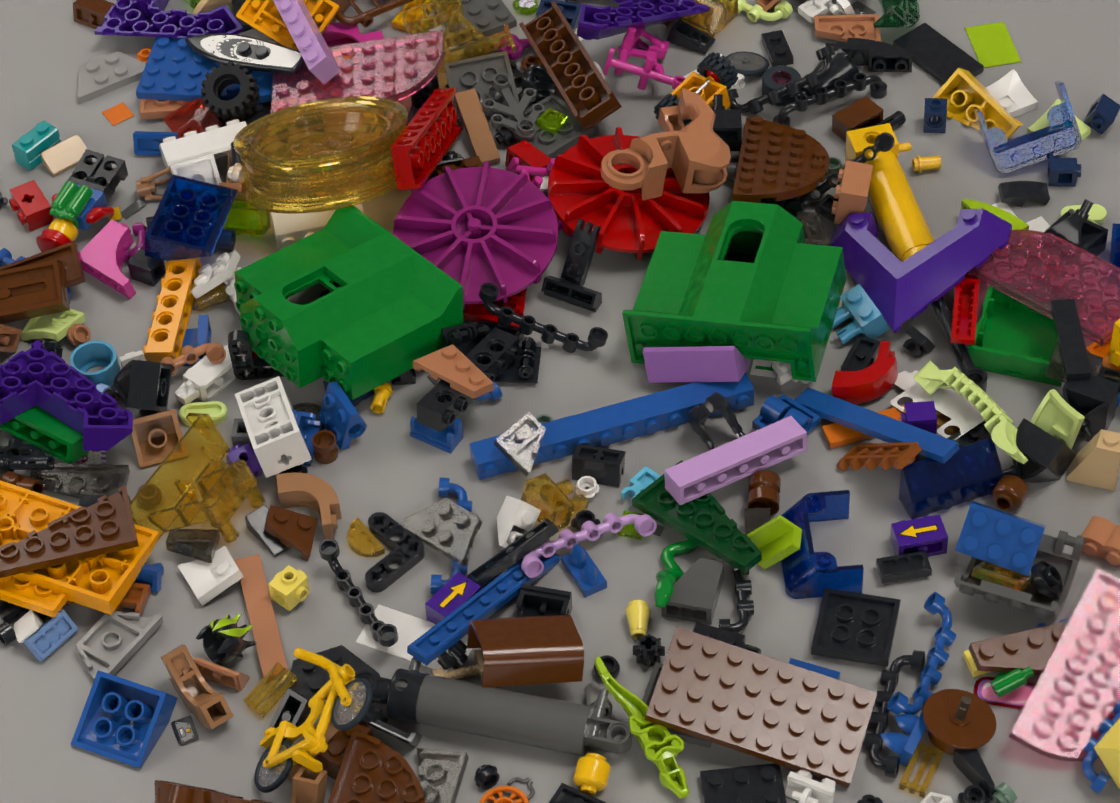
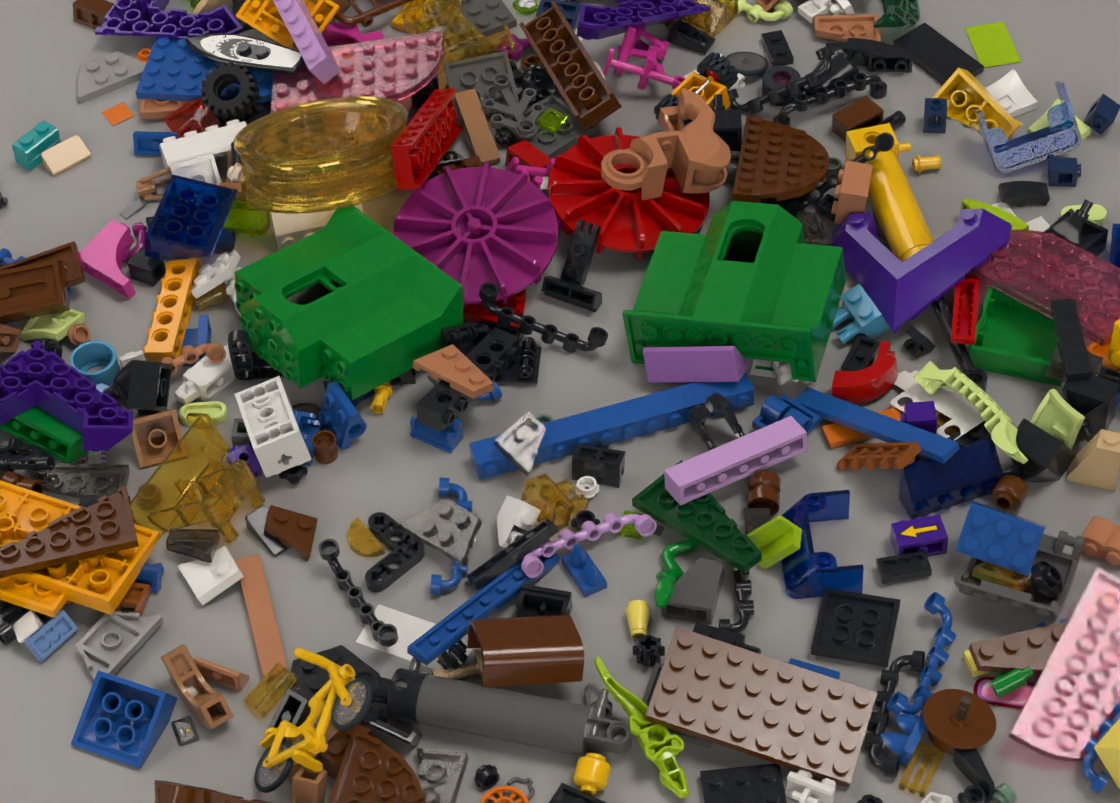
(31, 205): red brick -> none
(83, 199): piece -> none
(224, 639): black hair -> none
(289, 587): light yellow brick -> none
(310, 492): medium nougat arch -> none
(450, 597): dark purple brick -> none
(611, 664): black plate -> none
(639, 483): medium azure plate -> none
(860, 8): dark grey piece -> none

